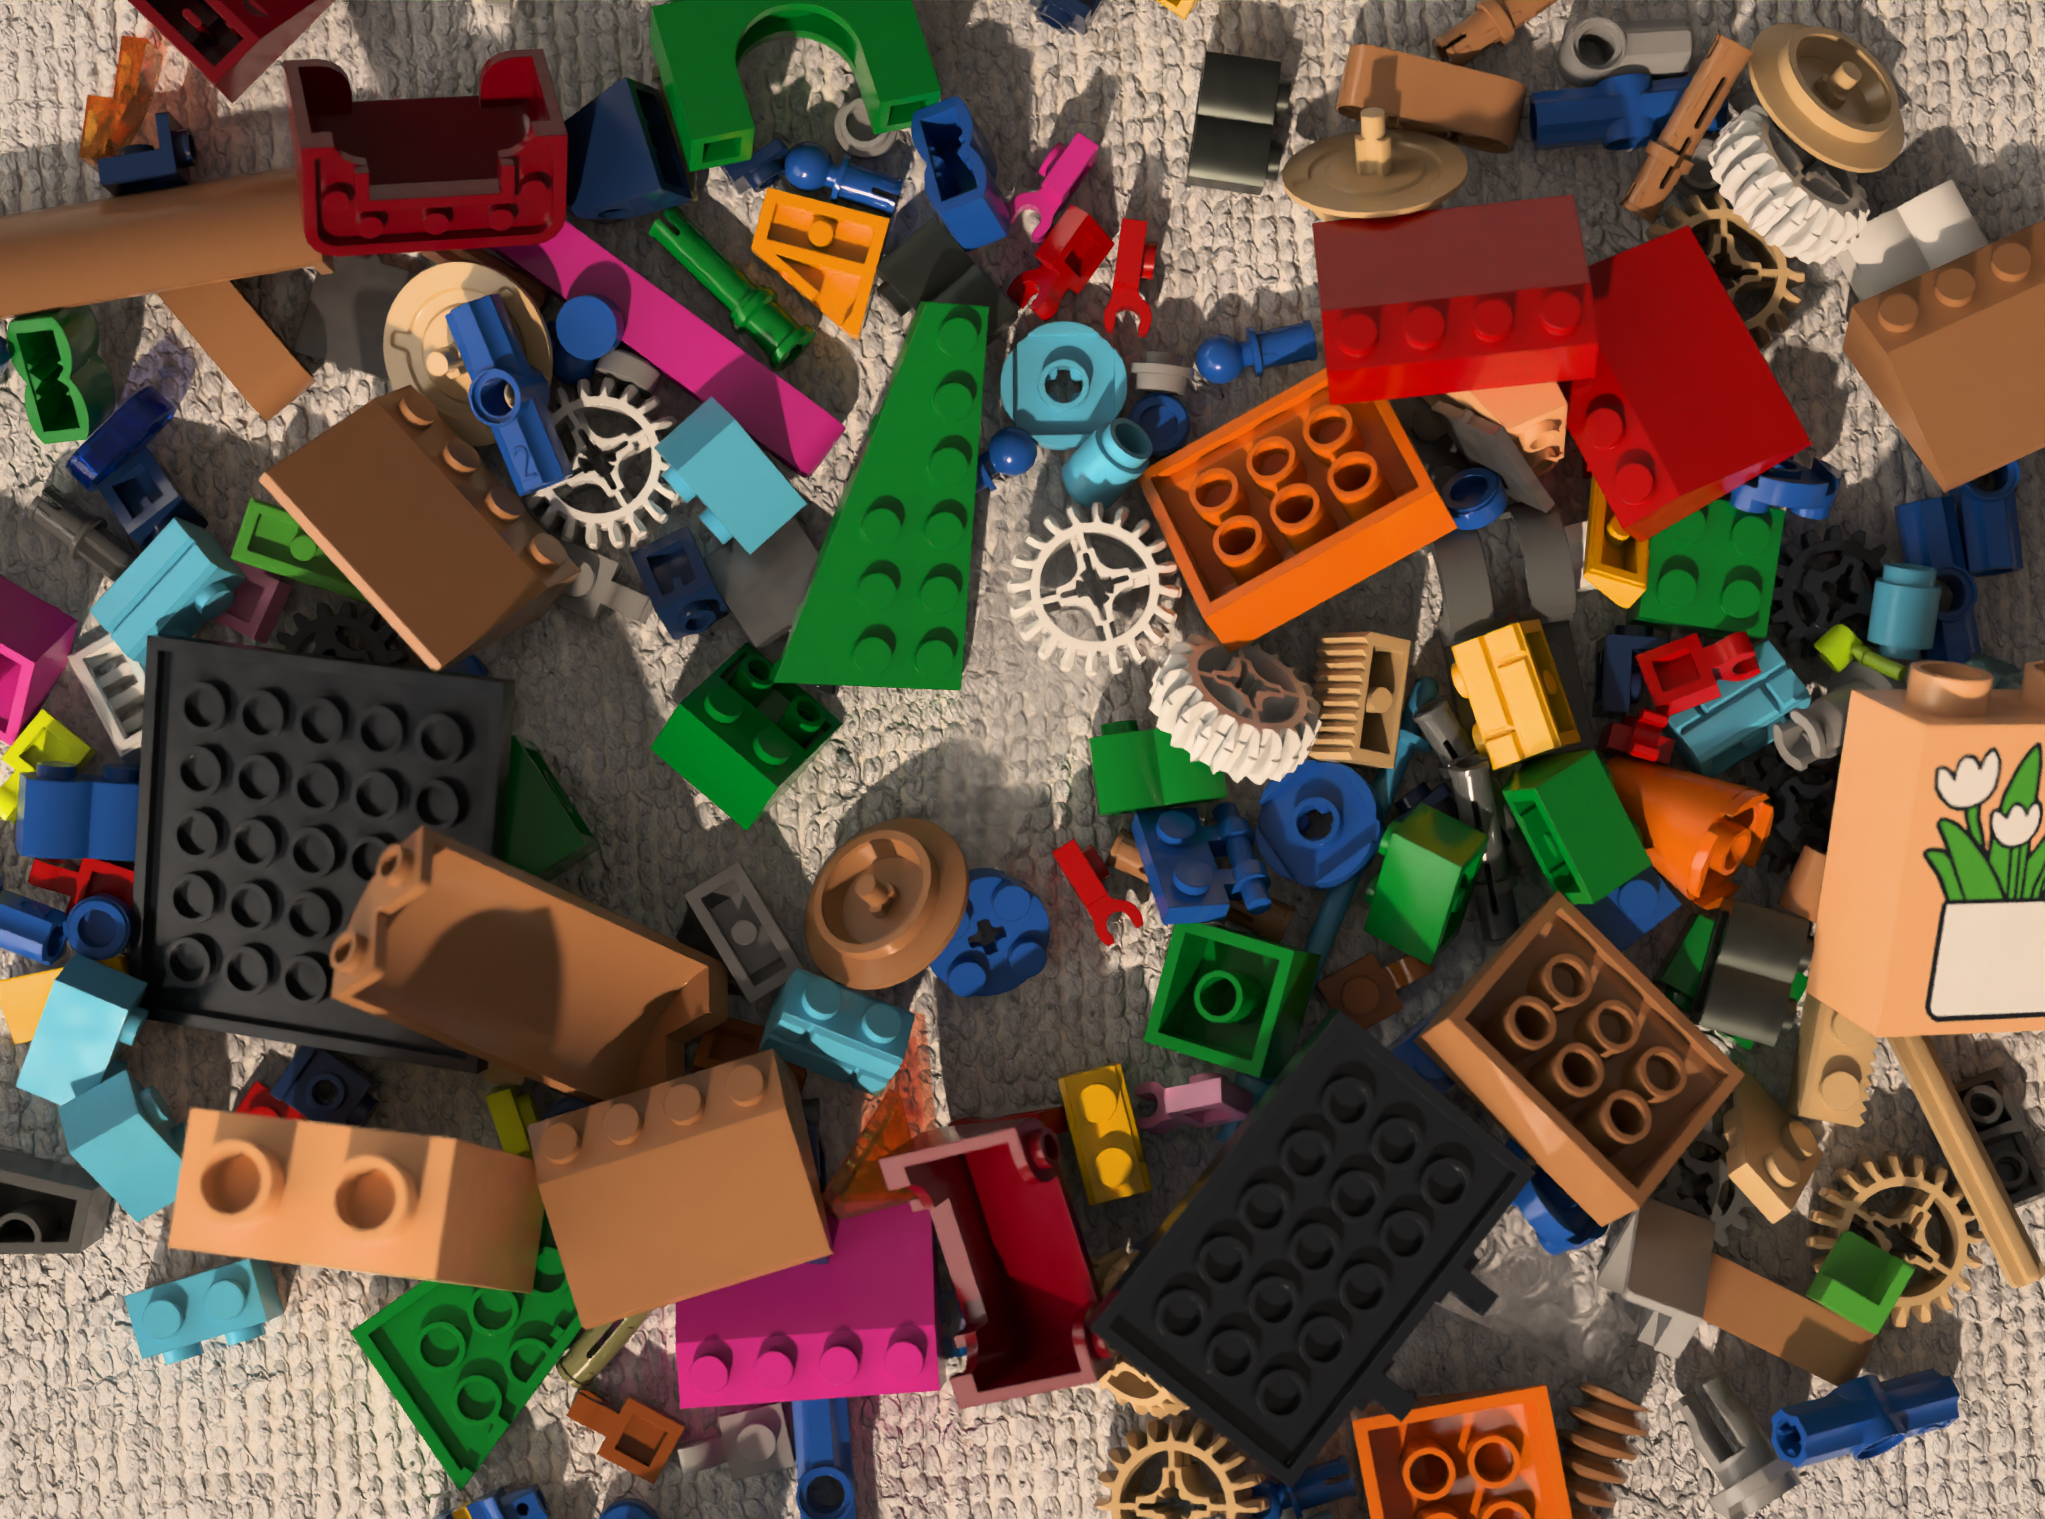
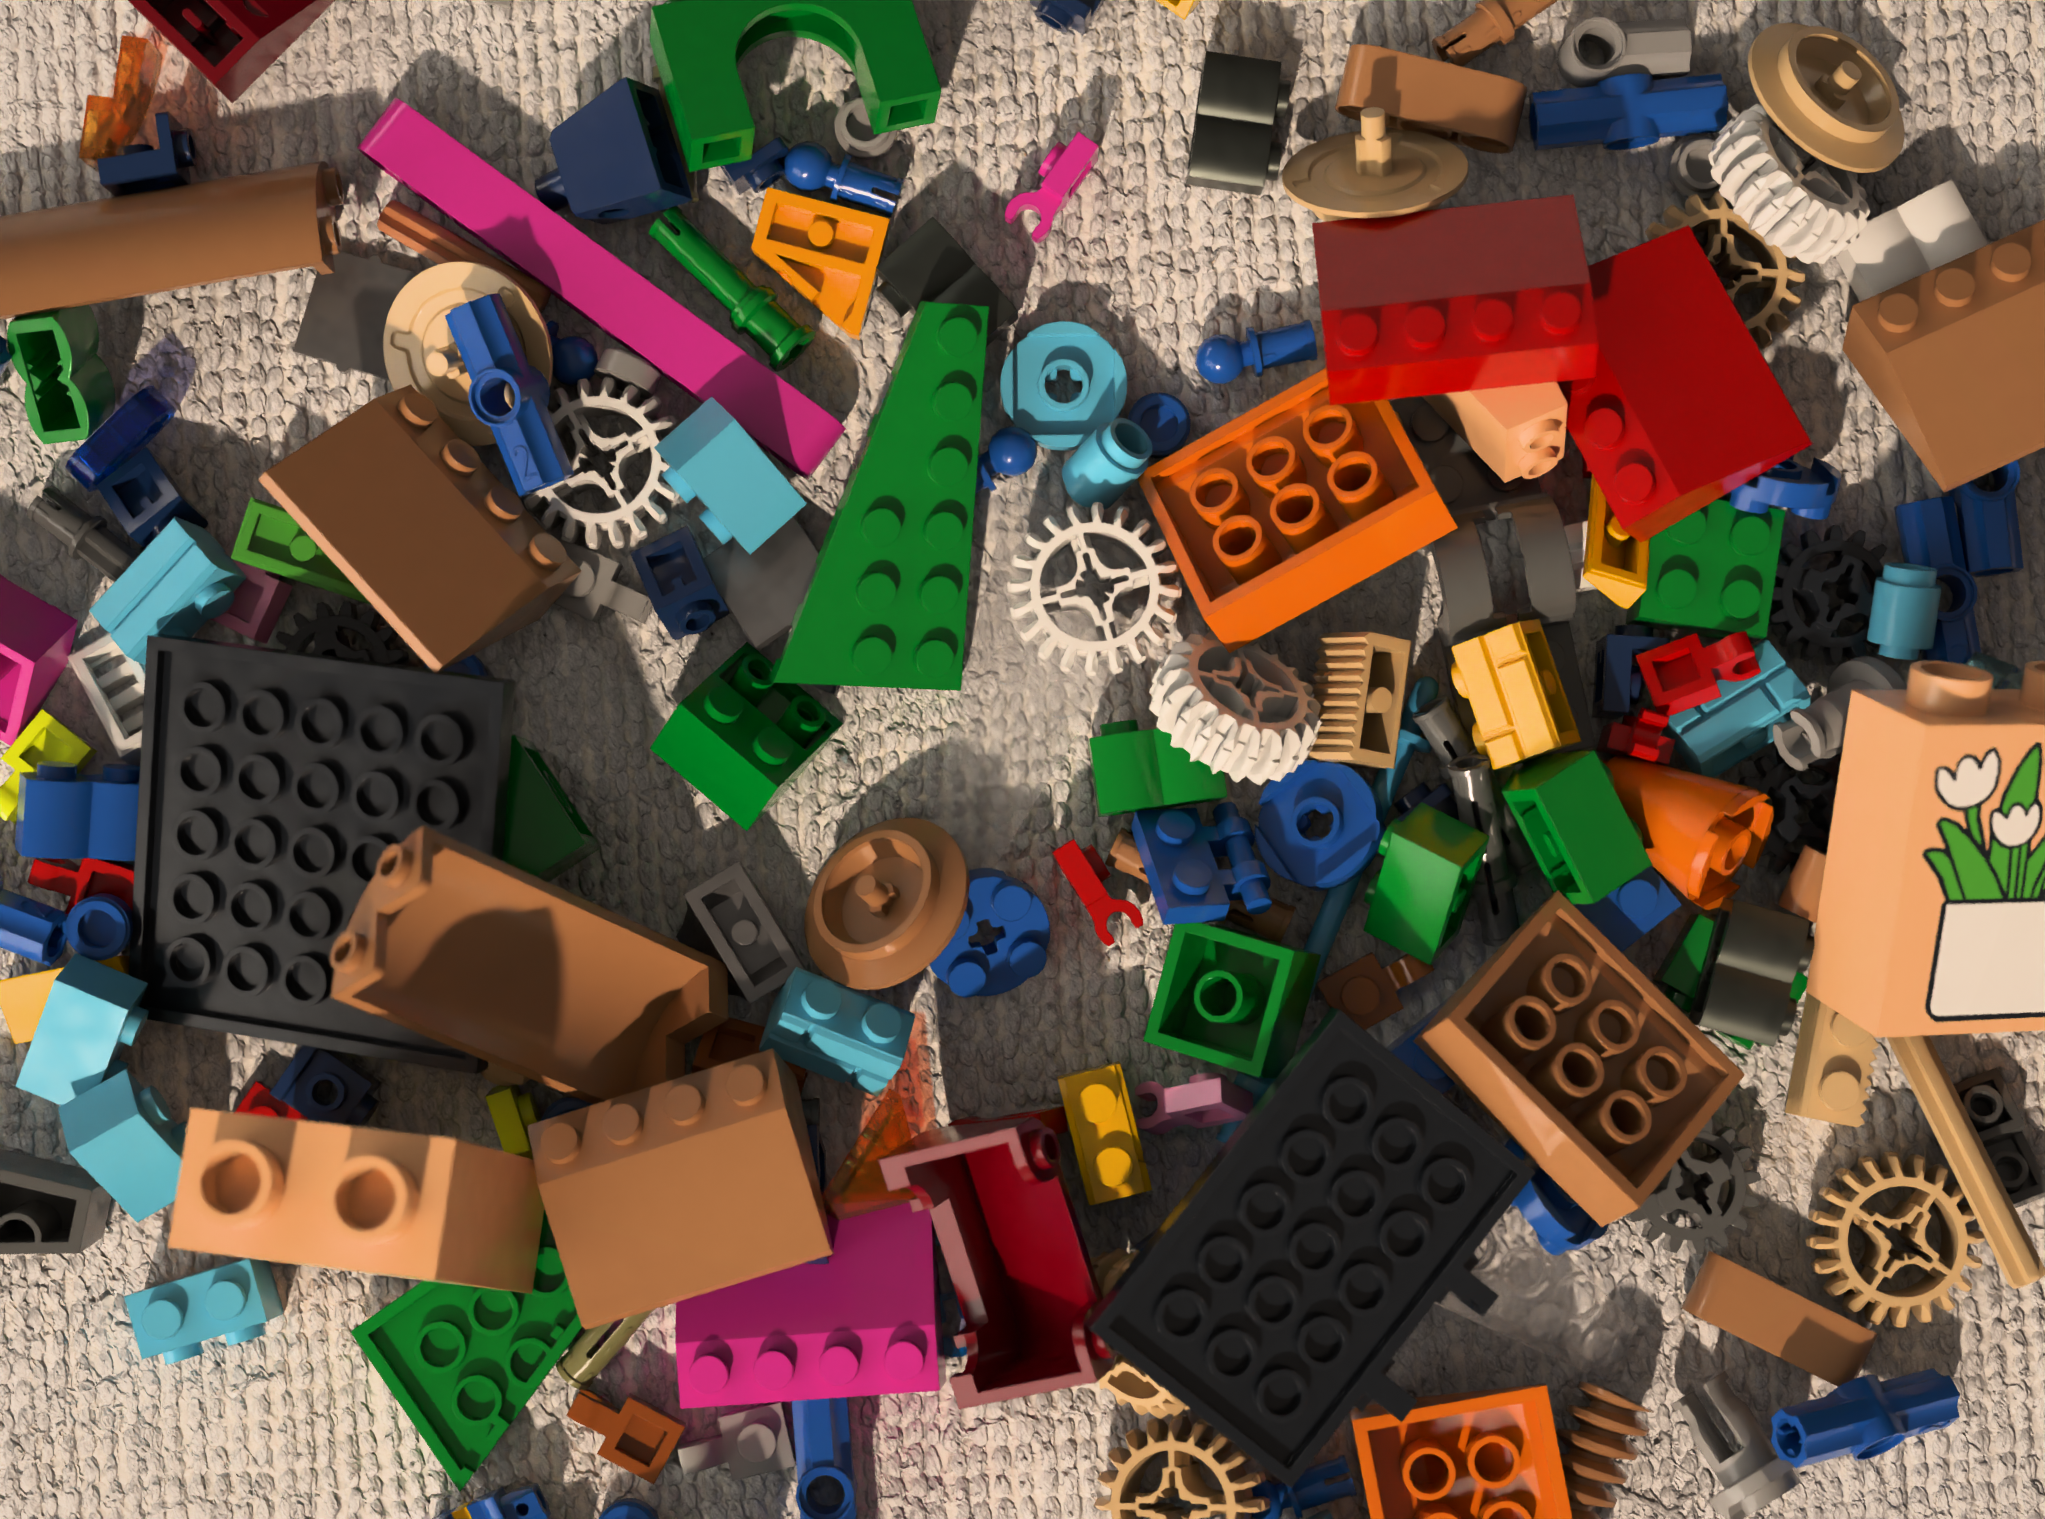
(241, 344): medium nougat beam -> none
(428, 167): dark red windscreen -> none
(590, 326): blue tile -> none
(960, 173): blue brick -> none
(1068, 261): red plate -> none
(1133, 262): red plate -> none
(1162, 373): light grey plate -> none
(1474, 498): blue tile -> none
(1490, 447): flat silver piece -> none
(1664, 1268): light grey panel -> none
(1685, 128): medium nougat pin -> none
(1767, 1150): tan wing -> none
(1842, 646): lime hand -> none
(1860, 1281): bright green panel -> none

